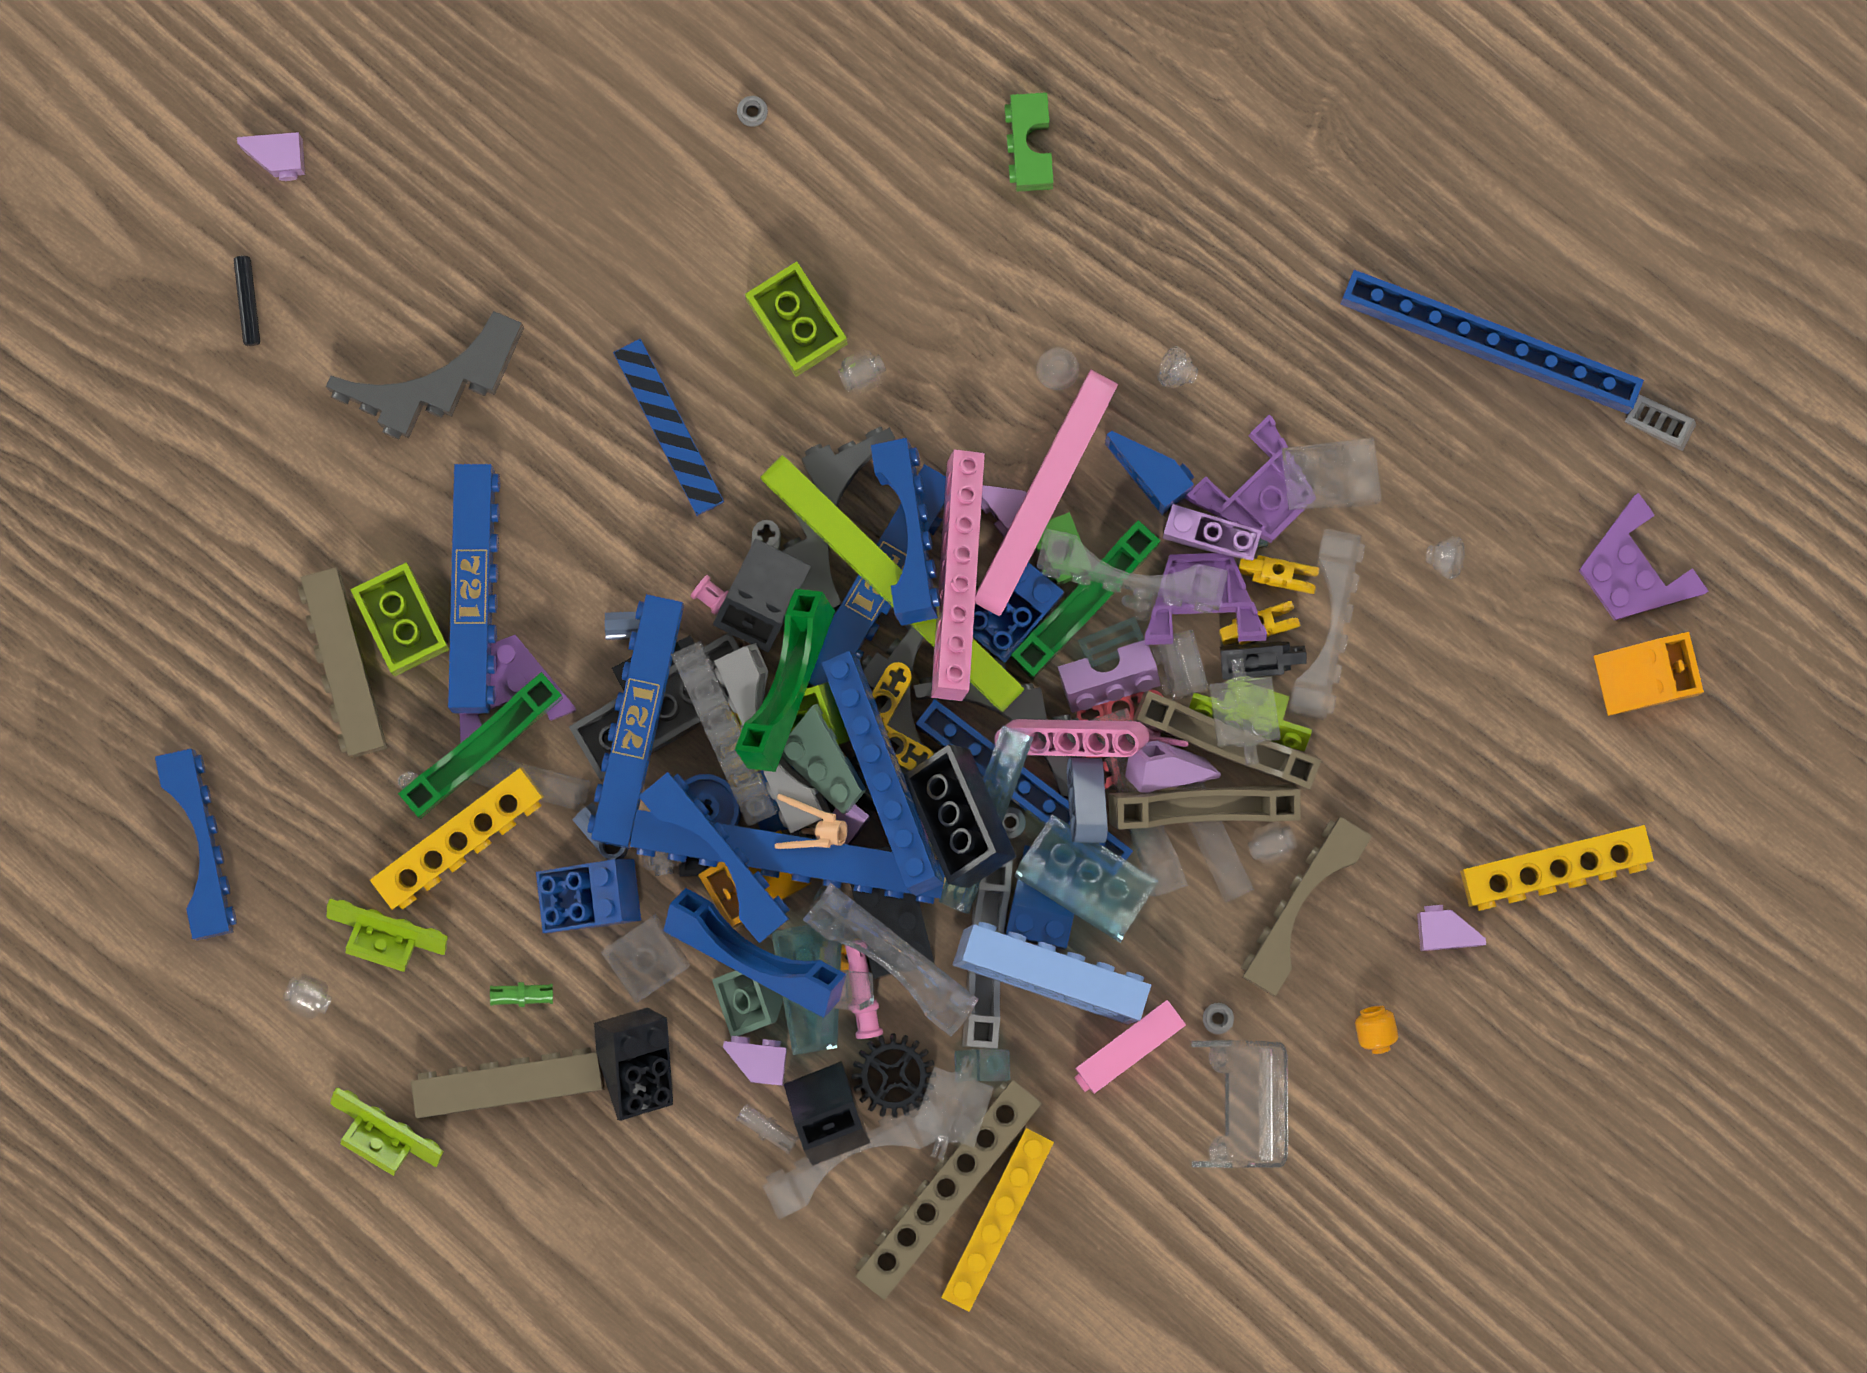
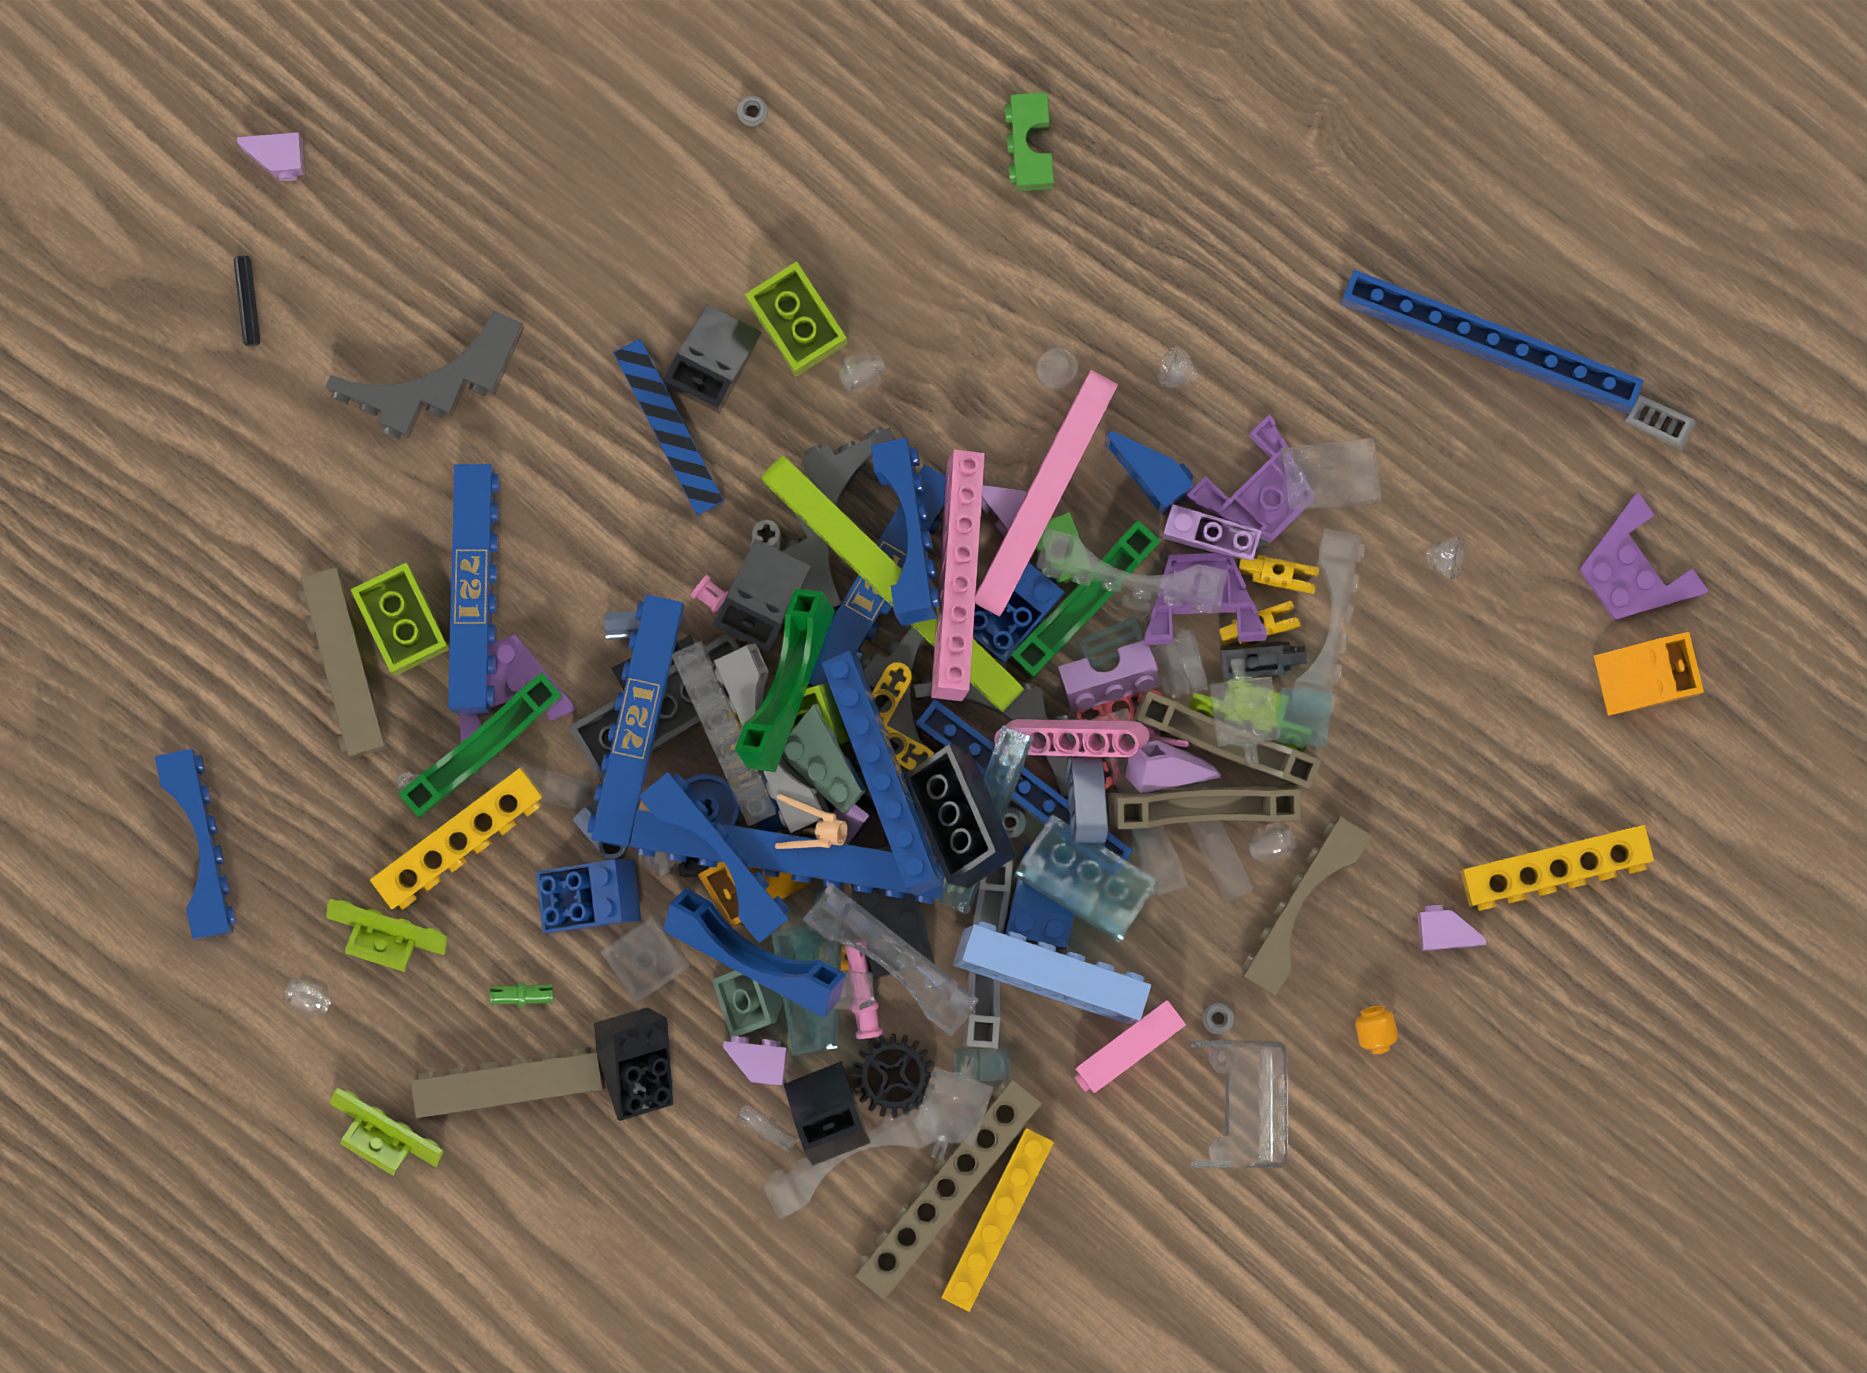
(712, 358): none -> black slope
(1304, 717): none -> clear light blue piece

